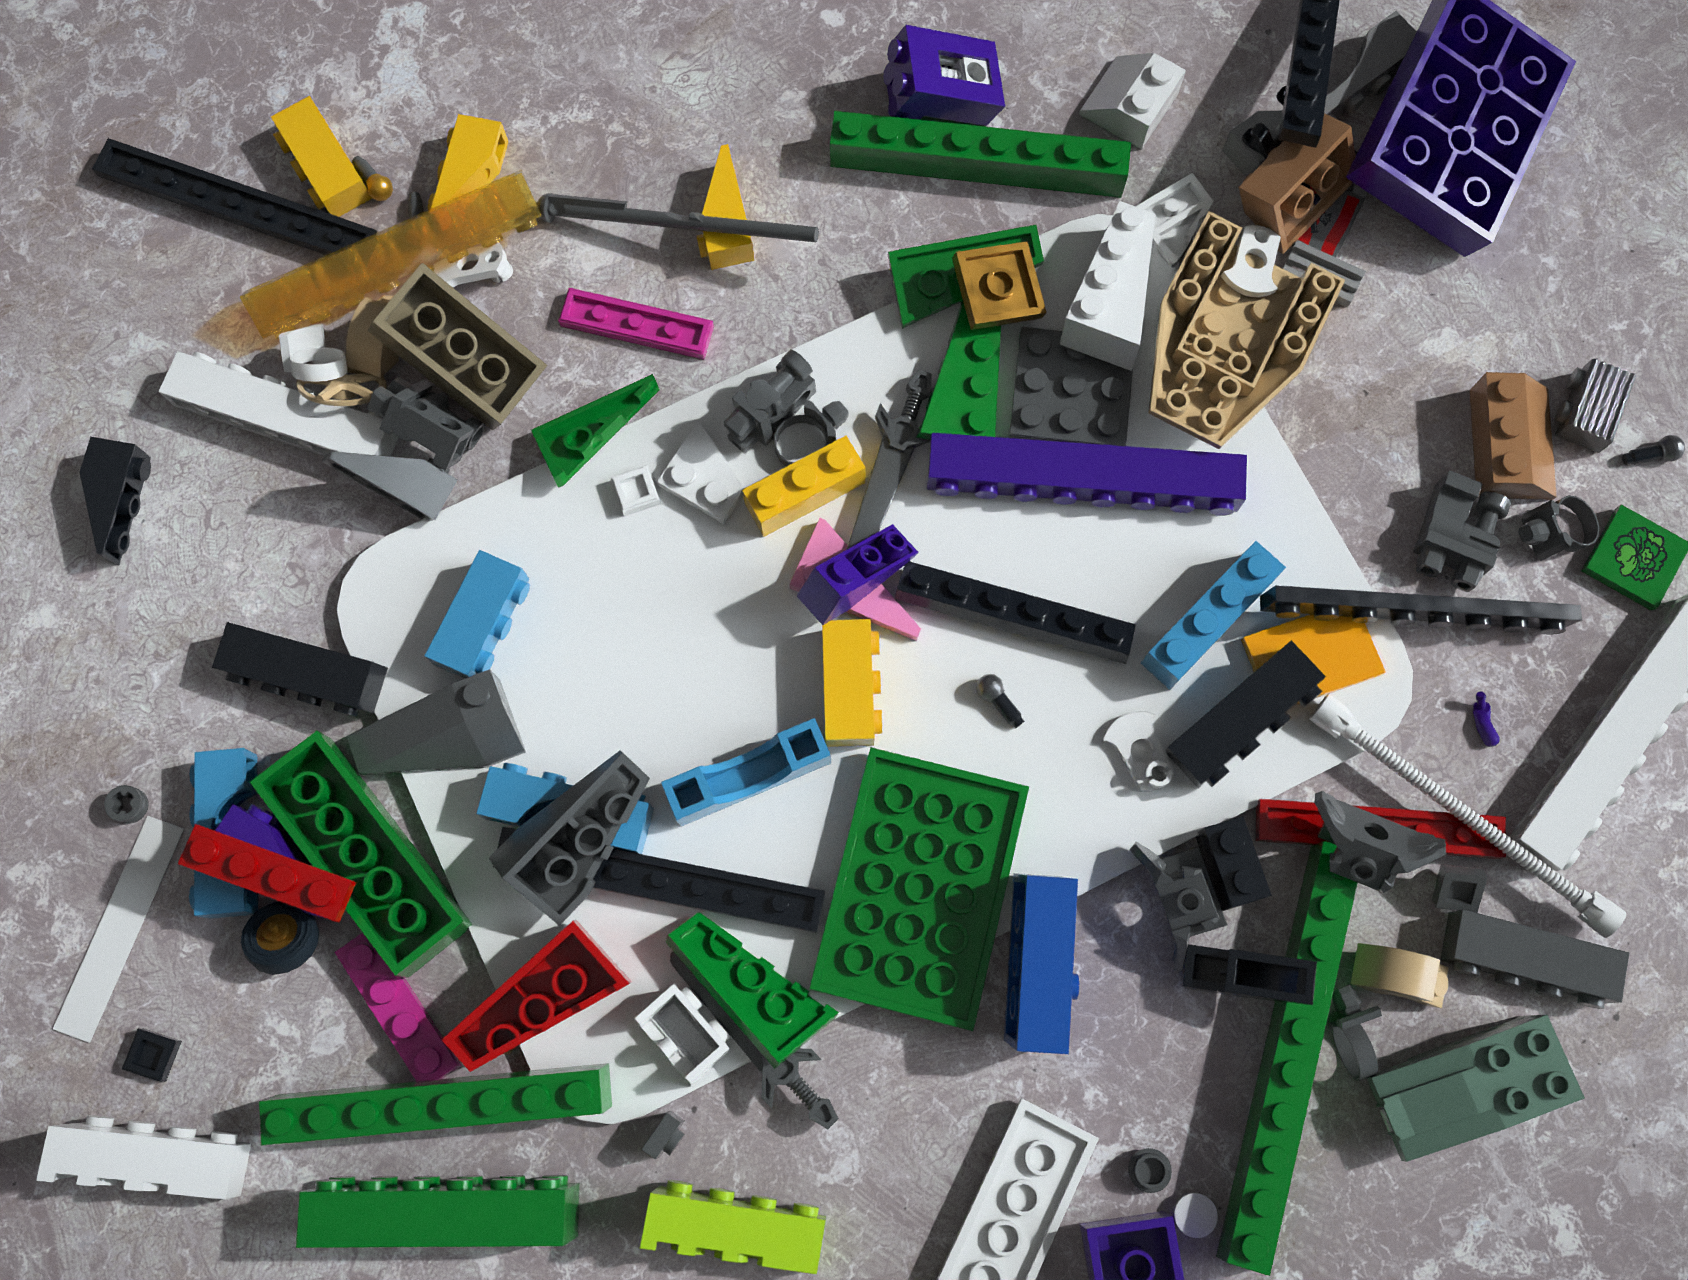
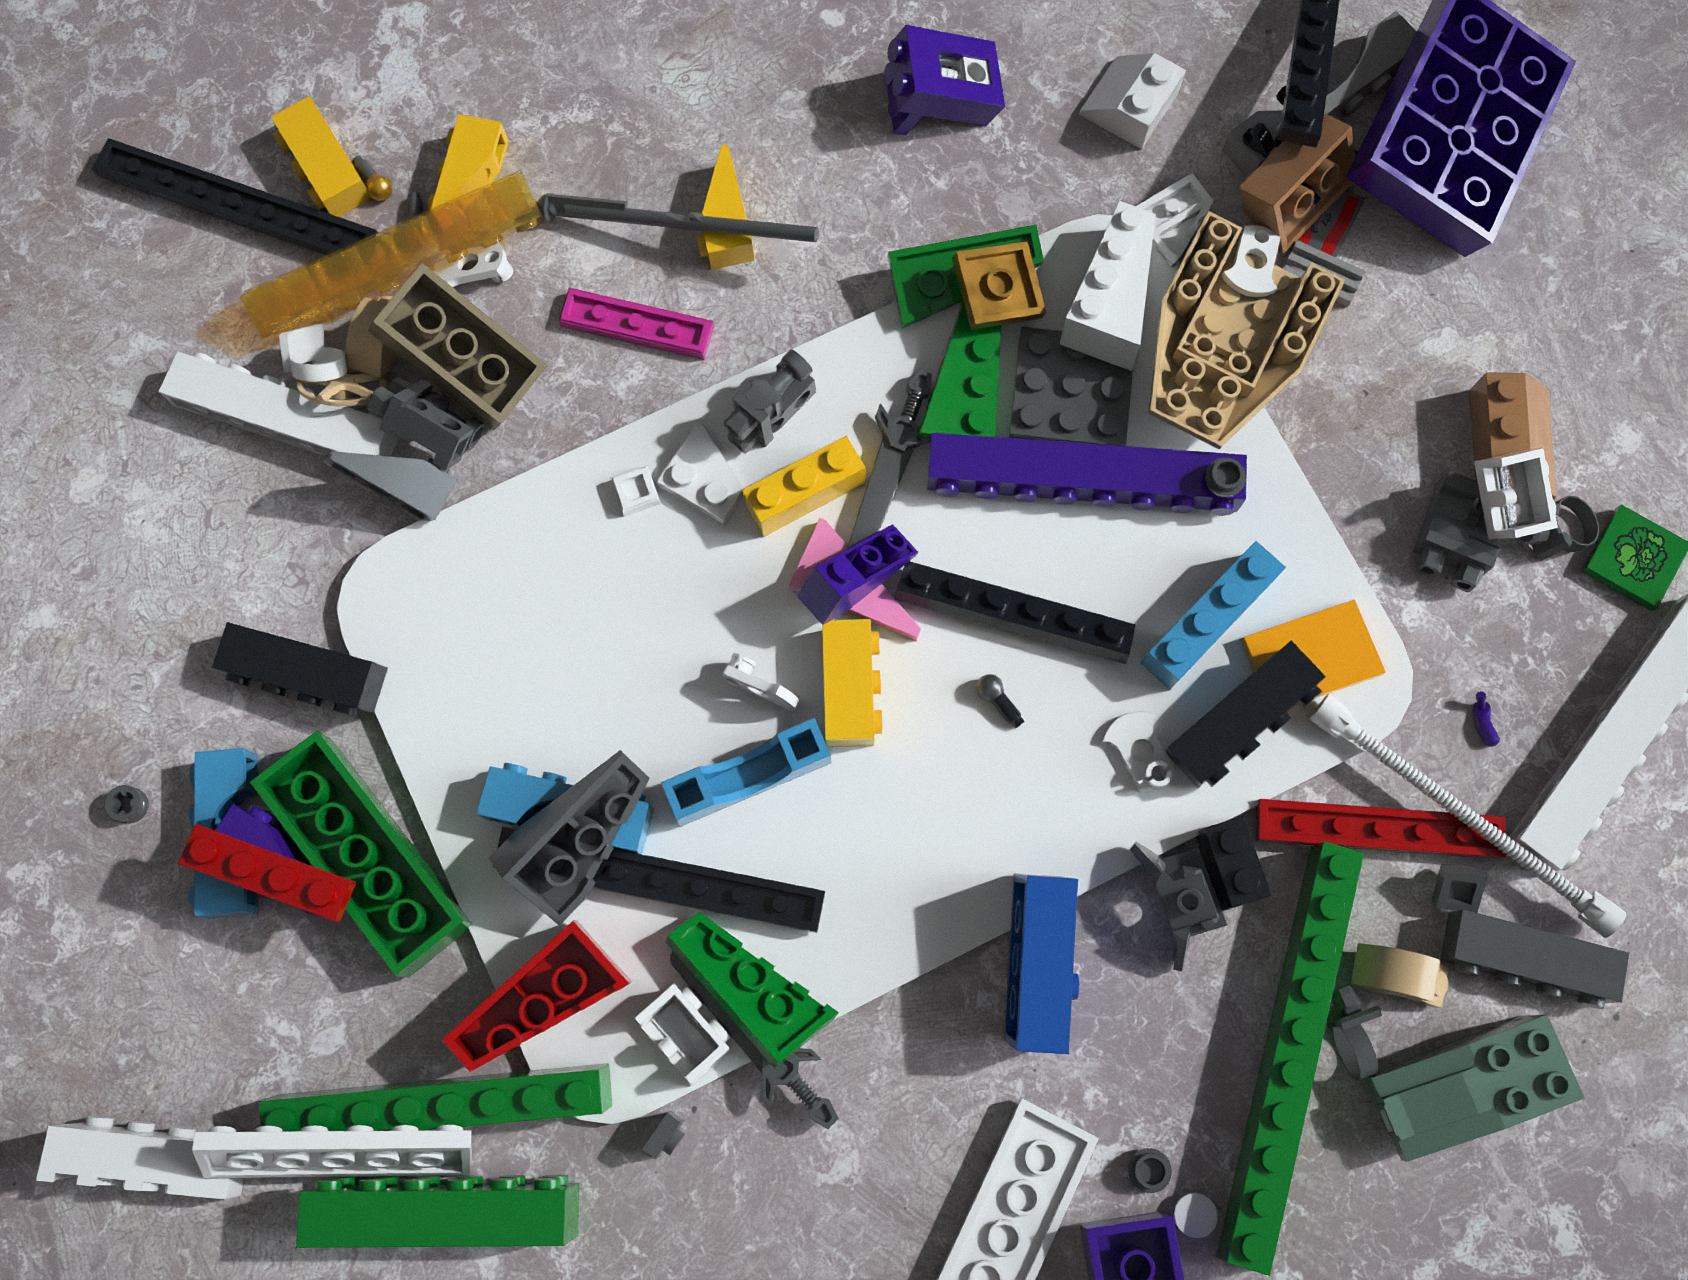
(112, 487): black slope -> none
(118, 929): white sticker -> none
(151, 1055): black tile -> none
(279, 938): black wheel -> none
(333, 1153): none -> white plate
(398, 1011): dark pink plate -> none
(448, 729): dark grey wedge -> none
(478, 616): dark azure brick -> none
(579, 434): green wing -> none
(734, 1227): lime wedge -> none
(738, 675): none -> white piece
(832, 417): dark grey piece -> none
(920, 889): green plate -> none
(979, 154): green brick -> none
(1225, 477): none -> dark grey plate
(1250, 974): black slope -> none
(1372, 847): dark grey piece -> none
(1409, 608): black plate -> none
(1516, 494): none -> white window
(1594, 405): dark grey brick -> none
(1668, 449): piece -> none

